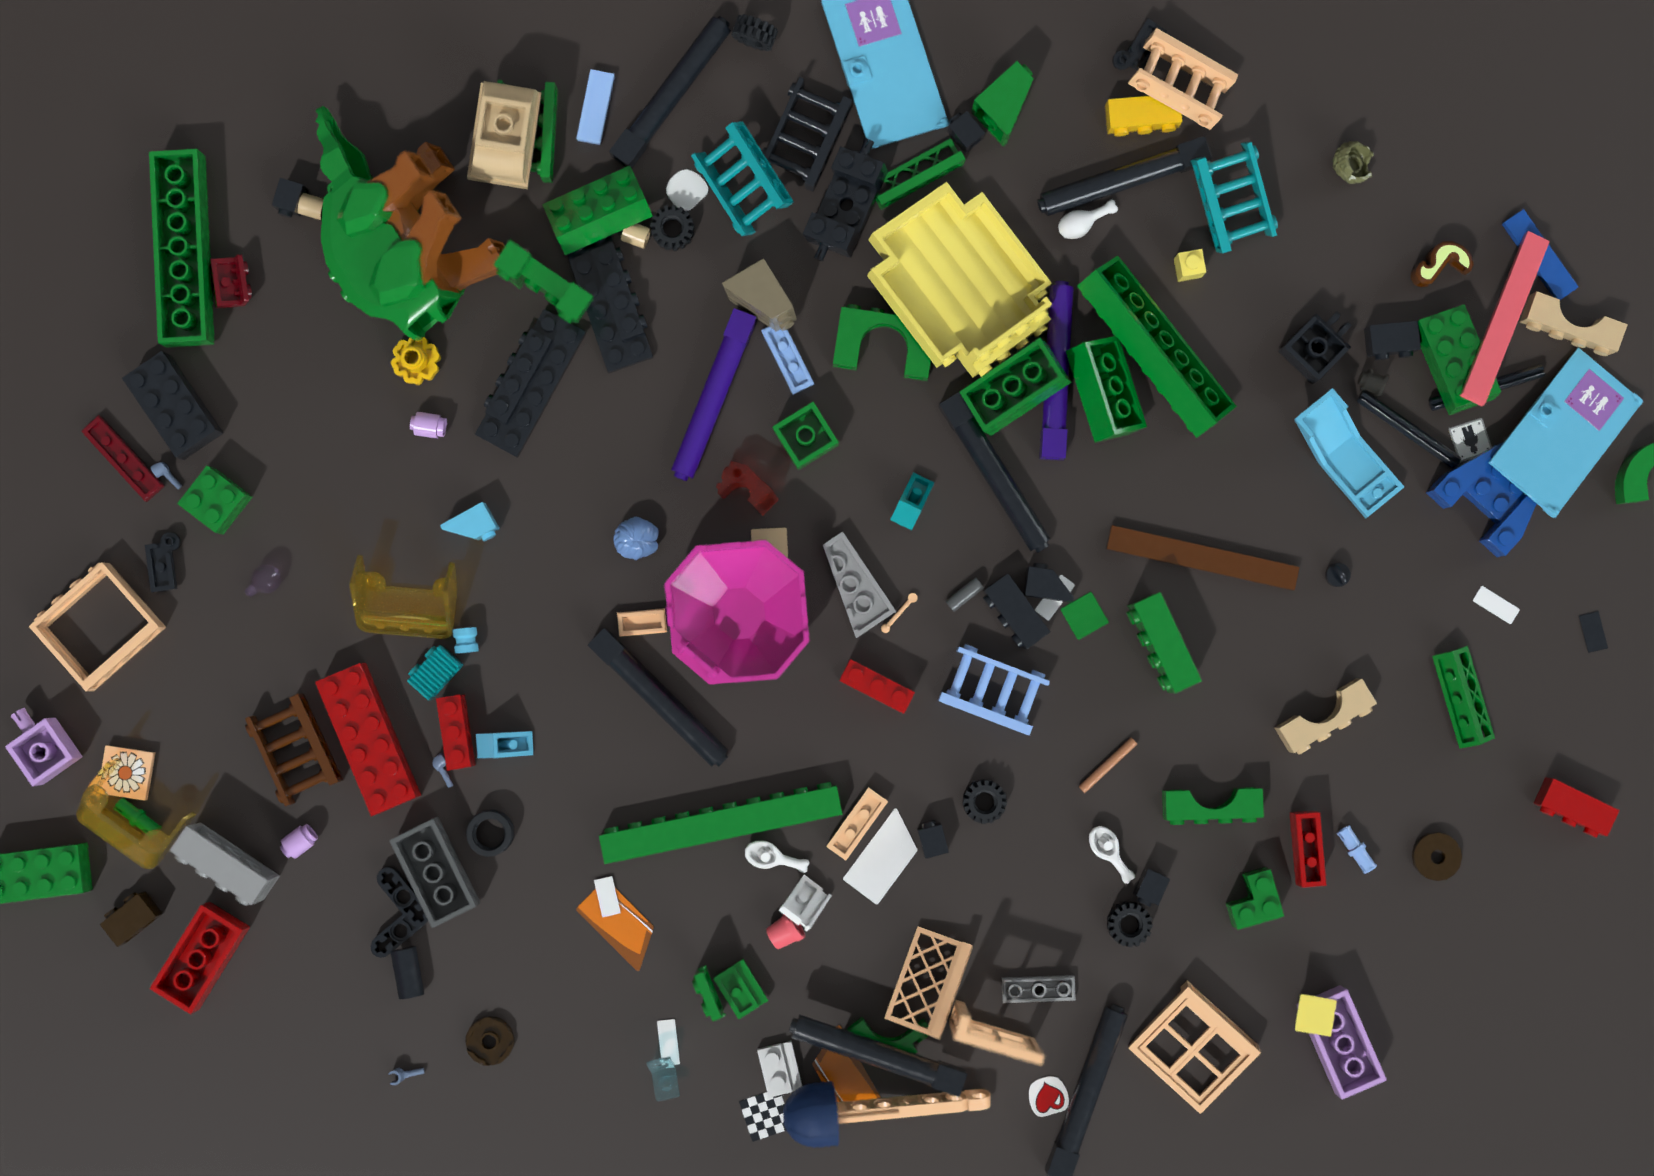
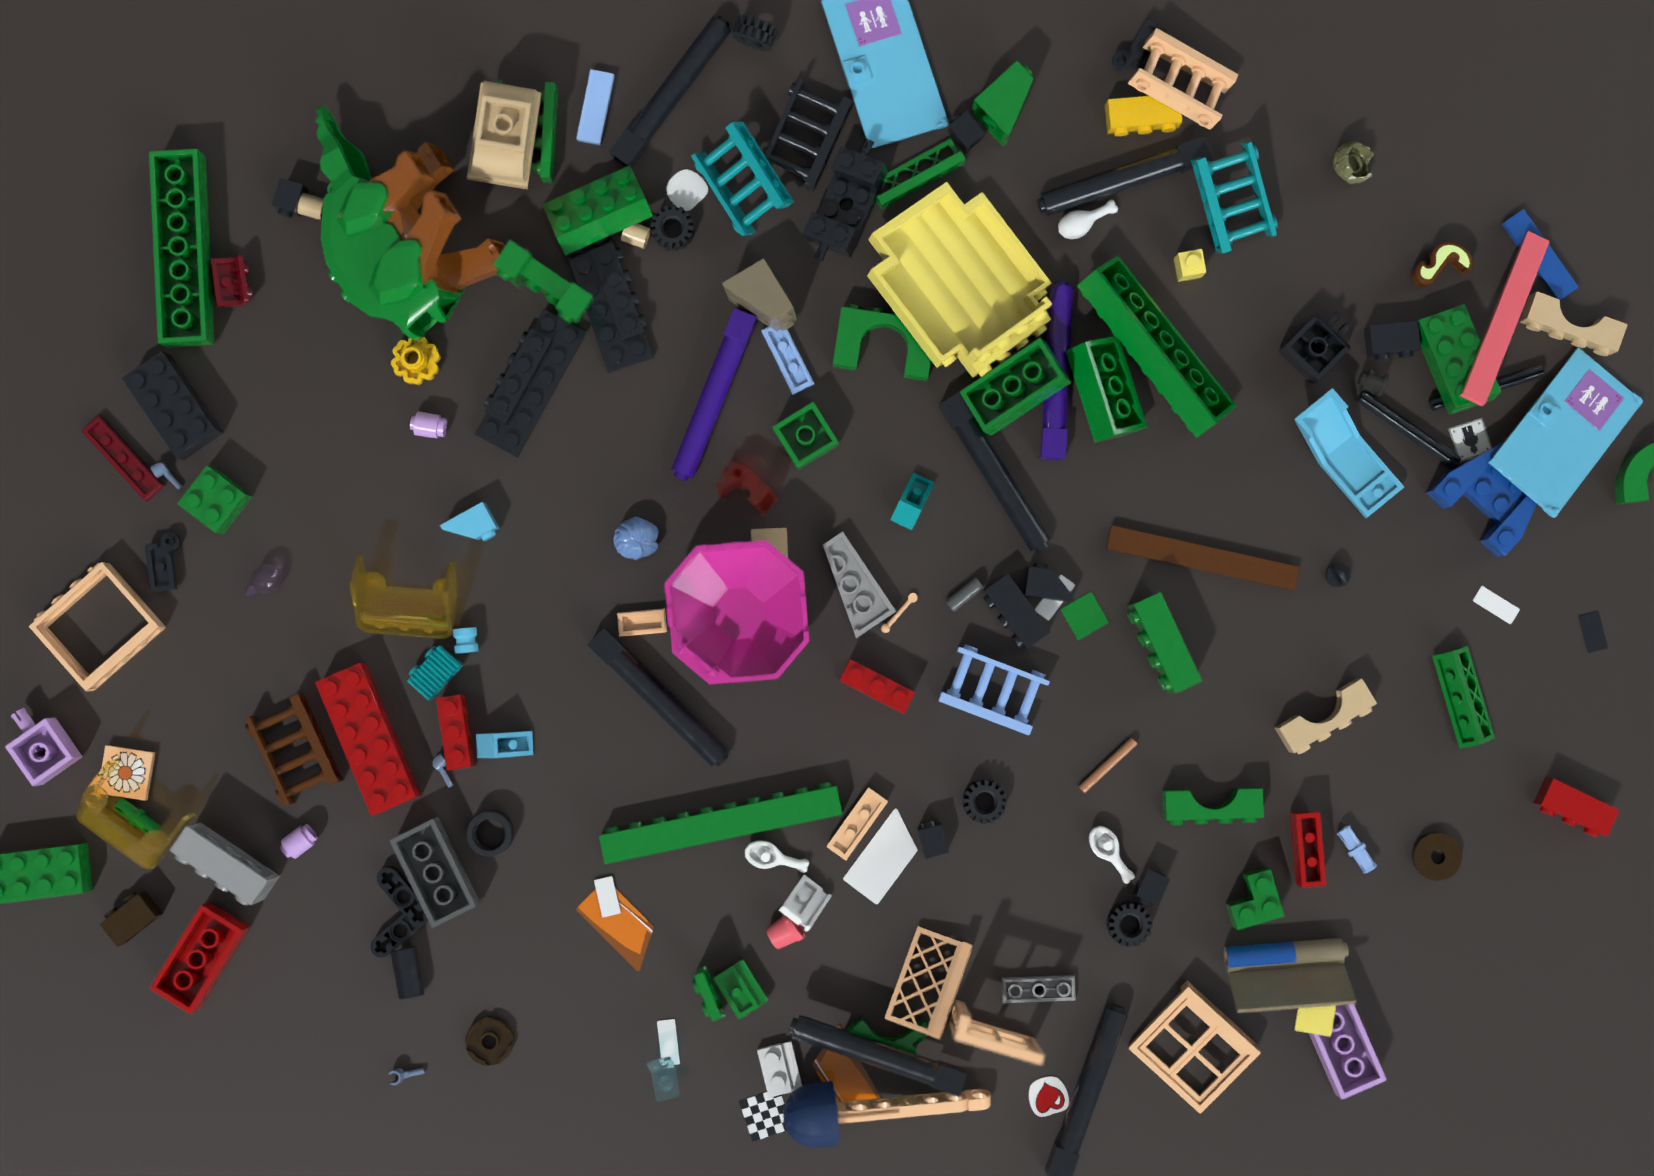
(1288, 975): none -> dark tan door

